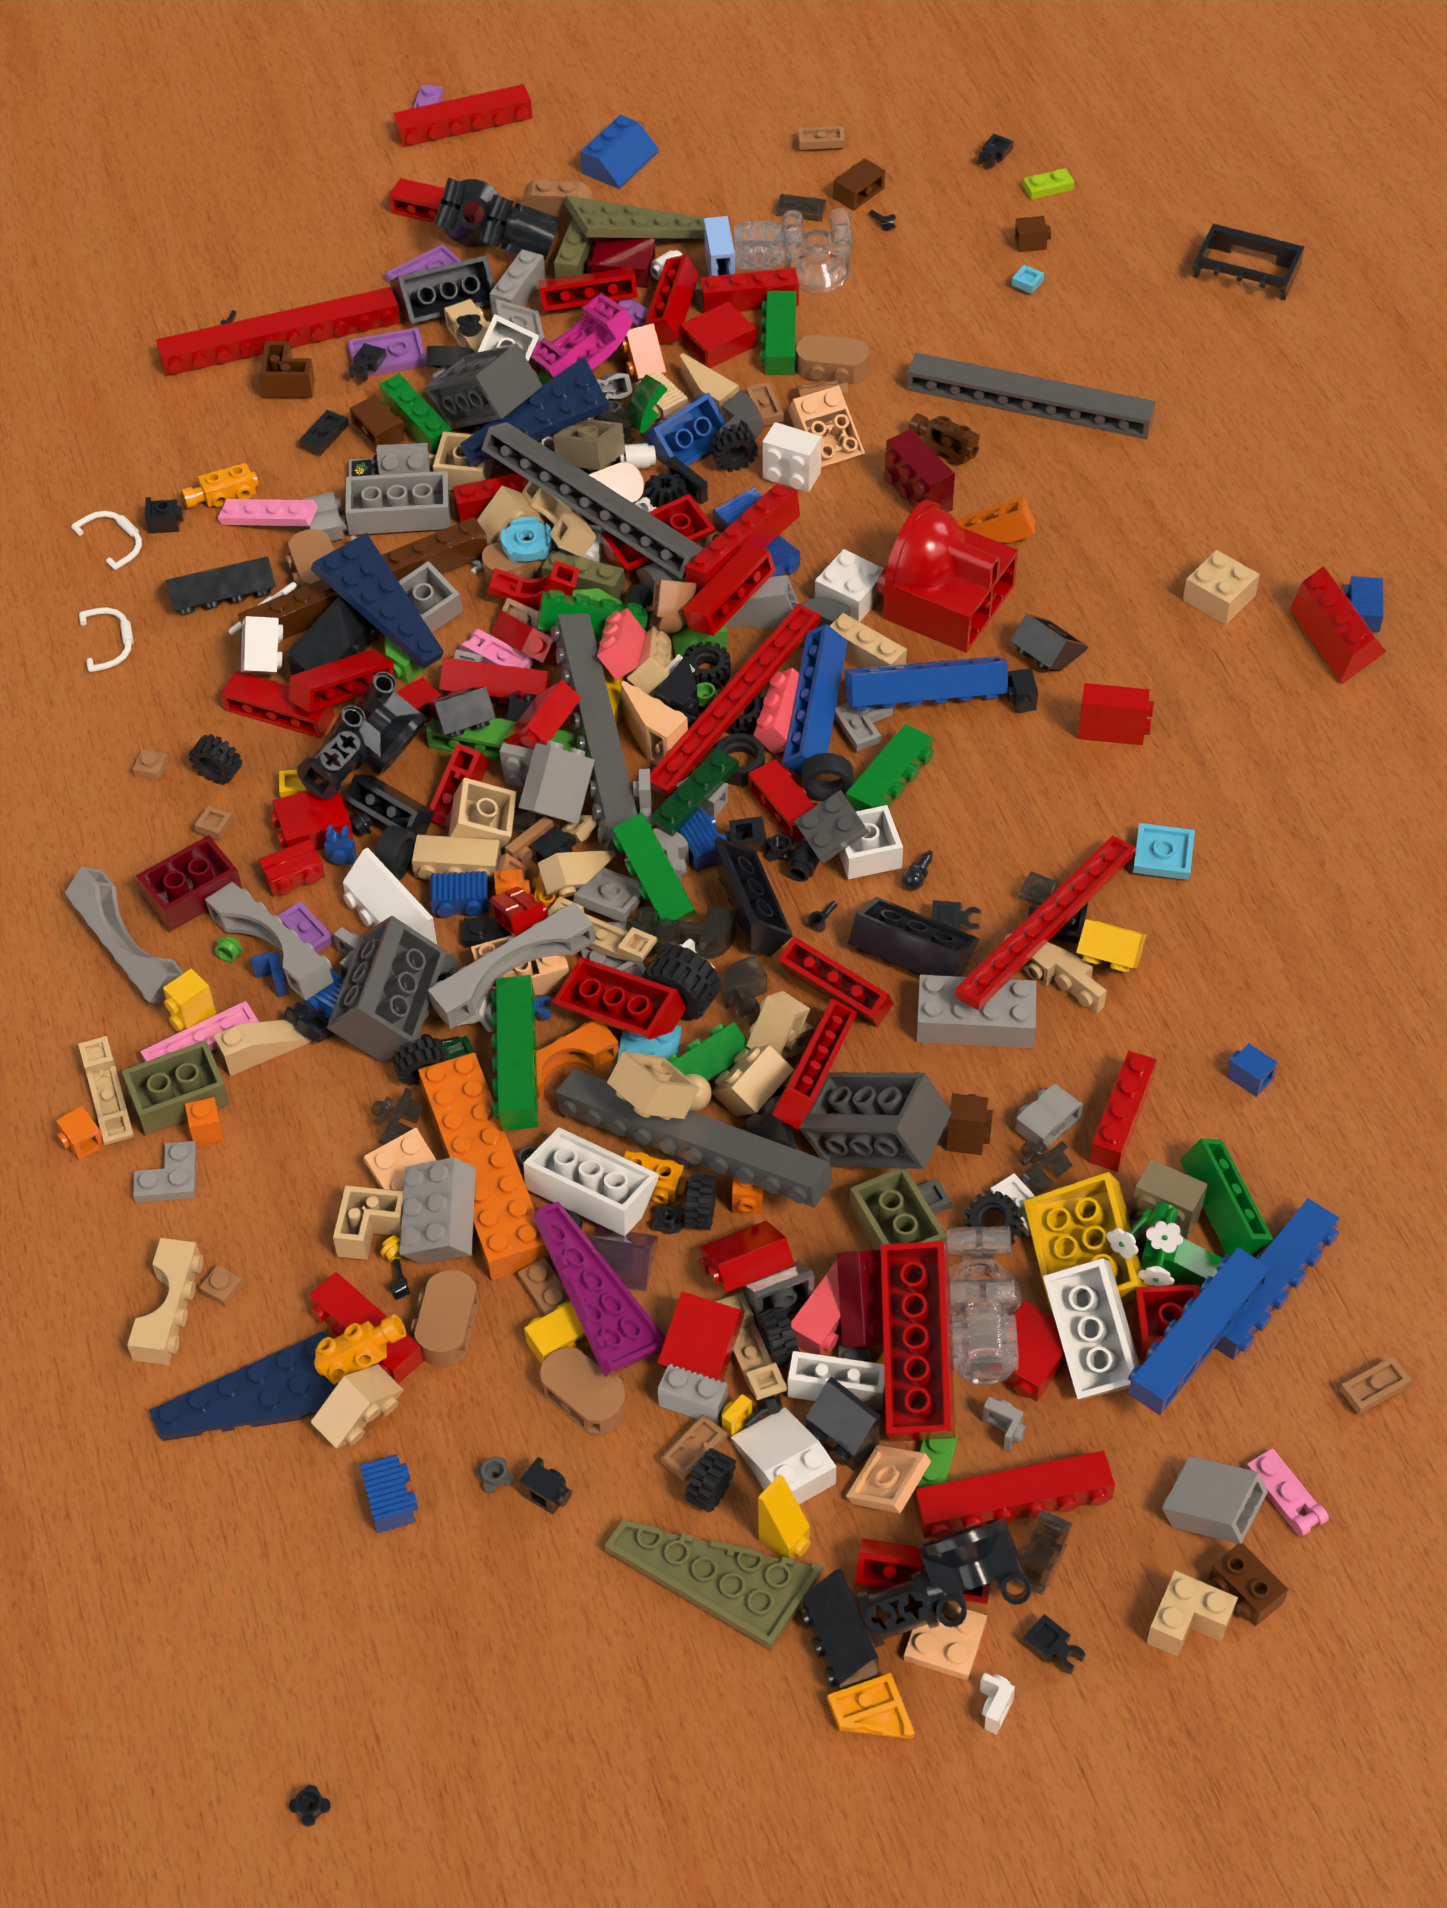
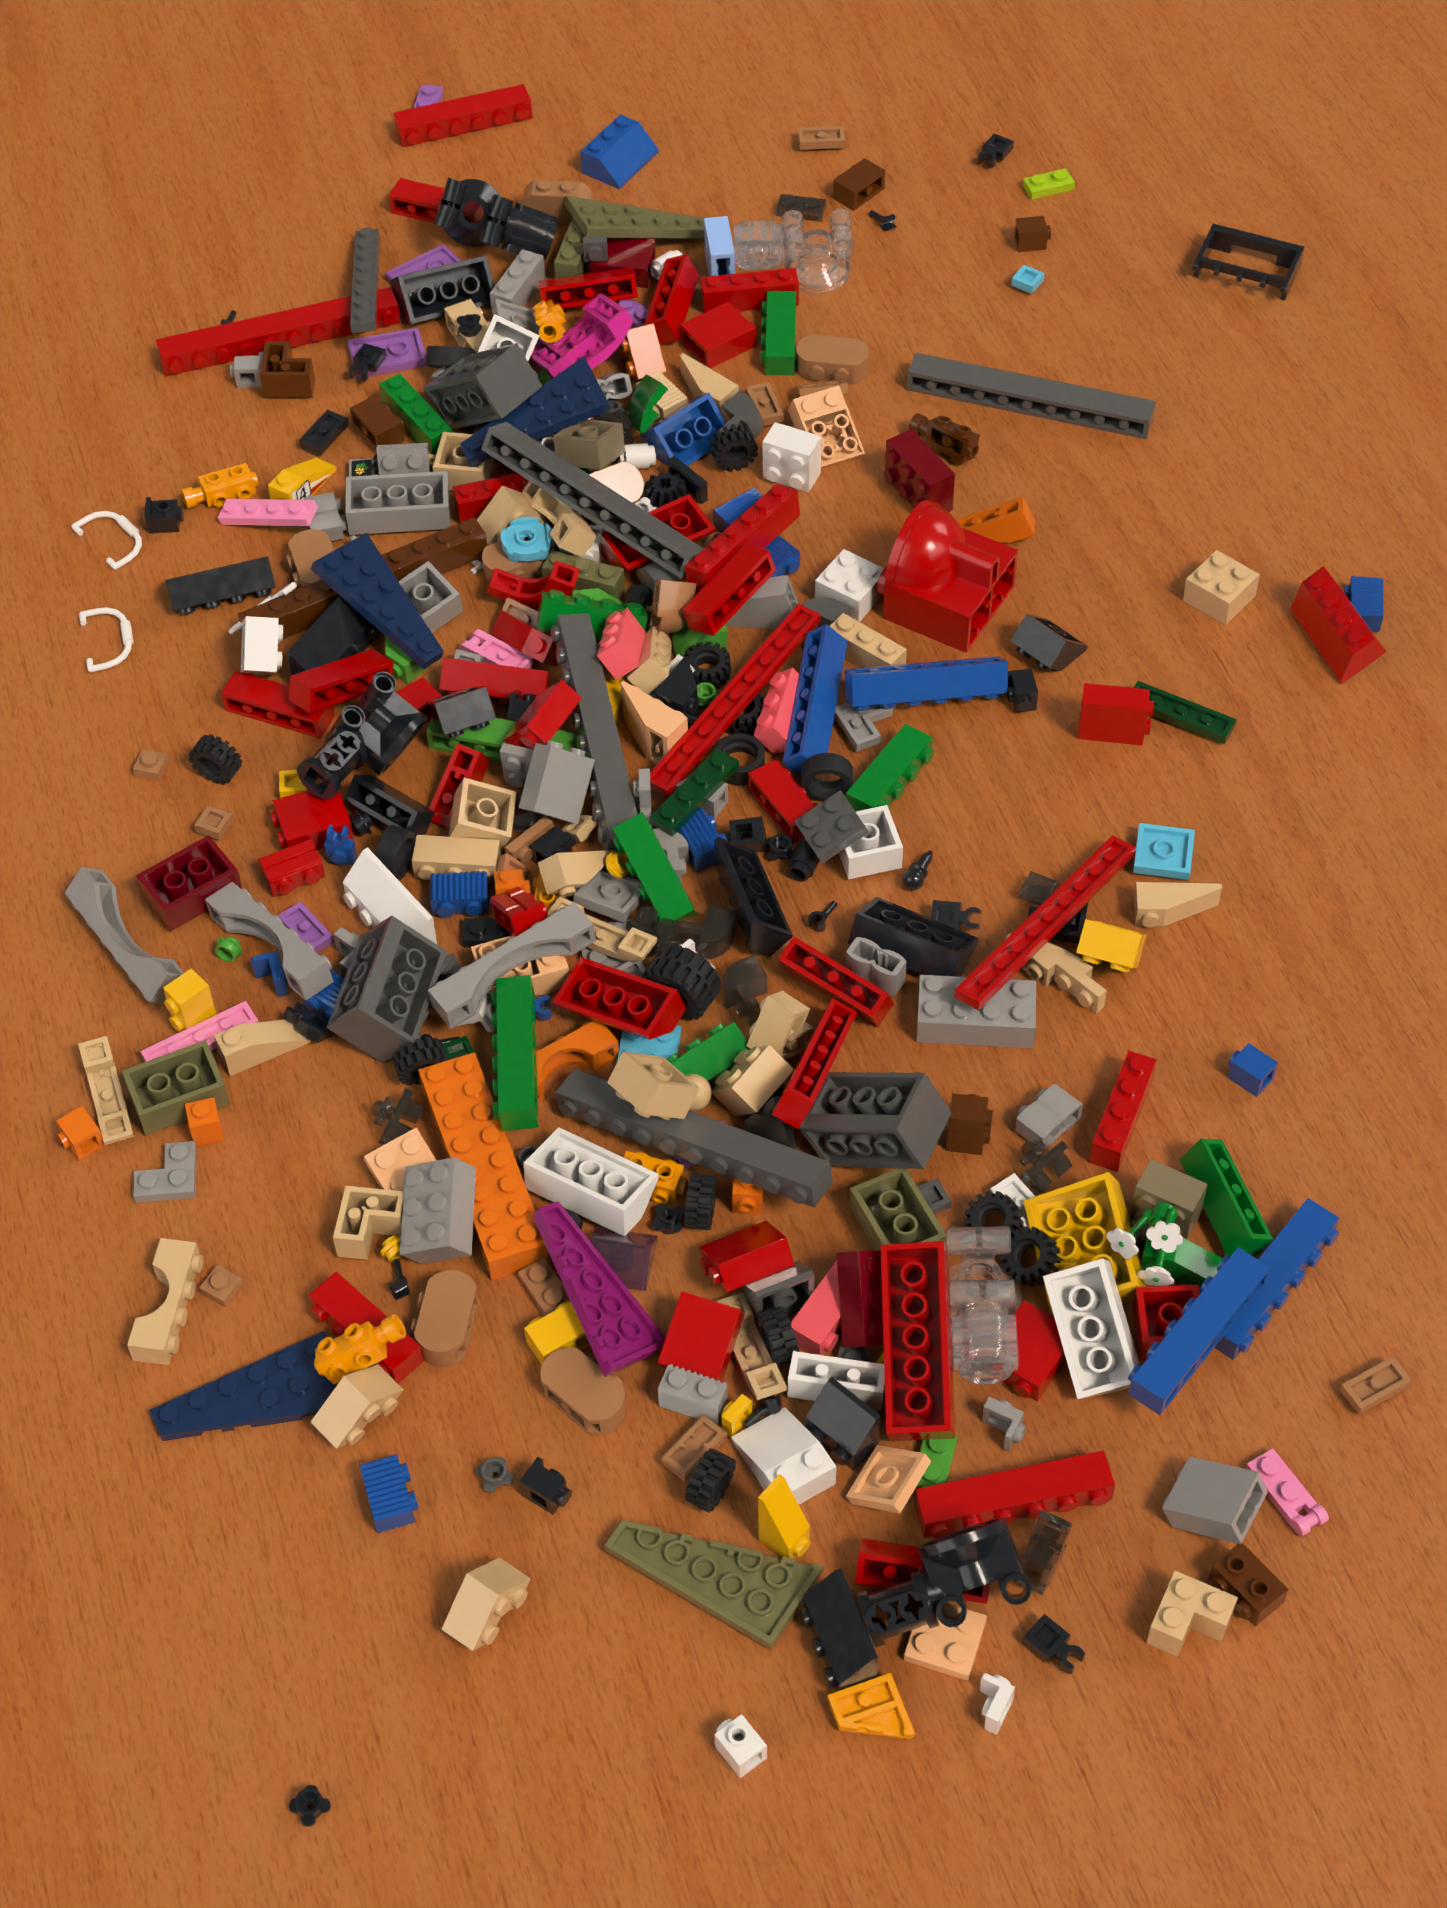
(247, 371): none -> light grey brick
(300, 480): none -> yellow slope
(365, 280): none -> dark grey plate
(483, 1600): none -> tan brick
(550, 318): none -> light orange brick
(595, 248): none -> dark grey plate
(616, 864): none -> yellow plate
(740, 1745): none -> white brick
(877, 965): none -> light grey brick
(1042, 1267): none -> black tyre
(1165, 903): none -> tan slope
(1189, 714): none -> dark green plate

